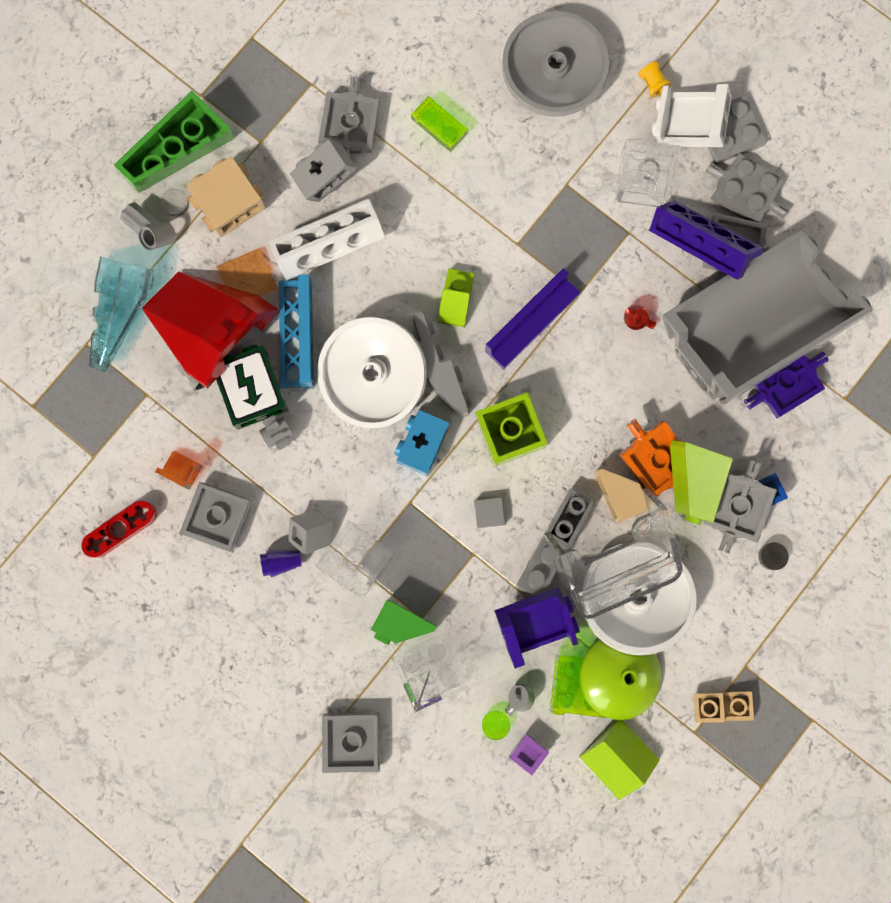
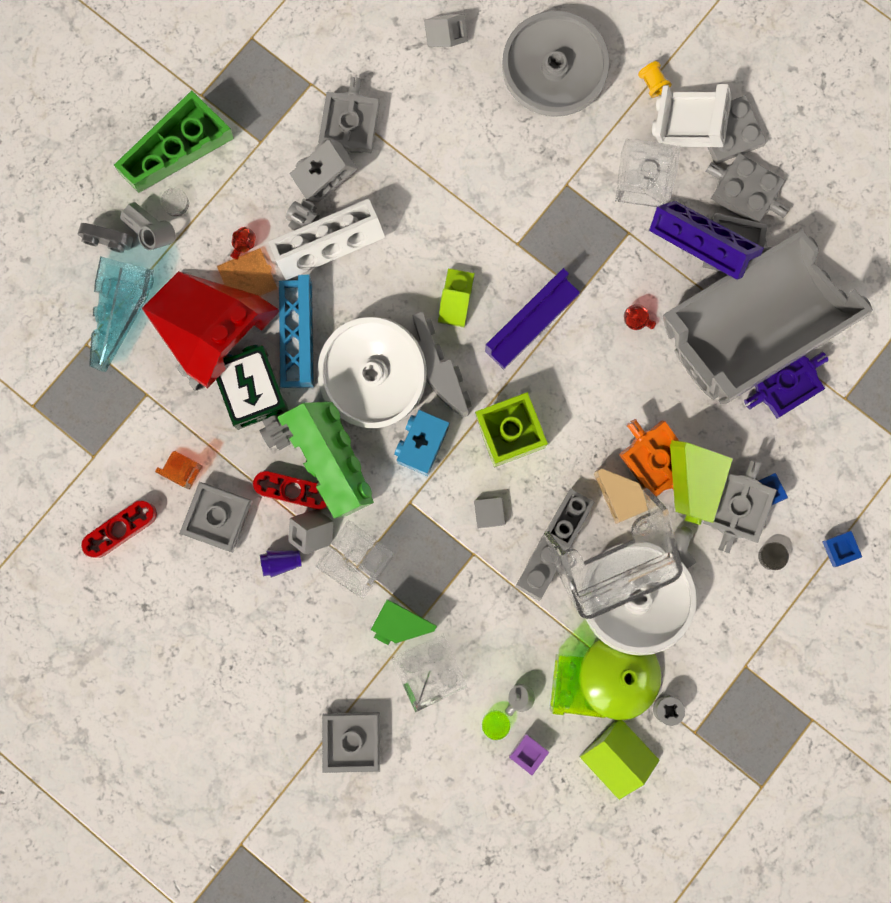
(113, 239): none -> flat silver plate
(225, 196): tan brick -> none
(242, 241): none -> clear red piece
(271, 492): none -> red beam
(301, 214): none -> light grey gear
(329, 456): none -> bright green wedge
(439, 123): clear neon green plate -> none
(446, 30): none -> light grey panel
(536, 623): dark purple panel -> none
(664, 706): none -> light grey wheel
(683, 538): none -> light grey arm
(723, 706): tan slope -> none
(842, 549): none -> blue plate

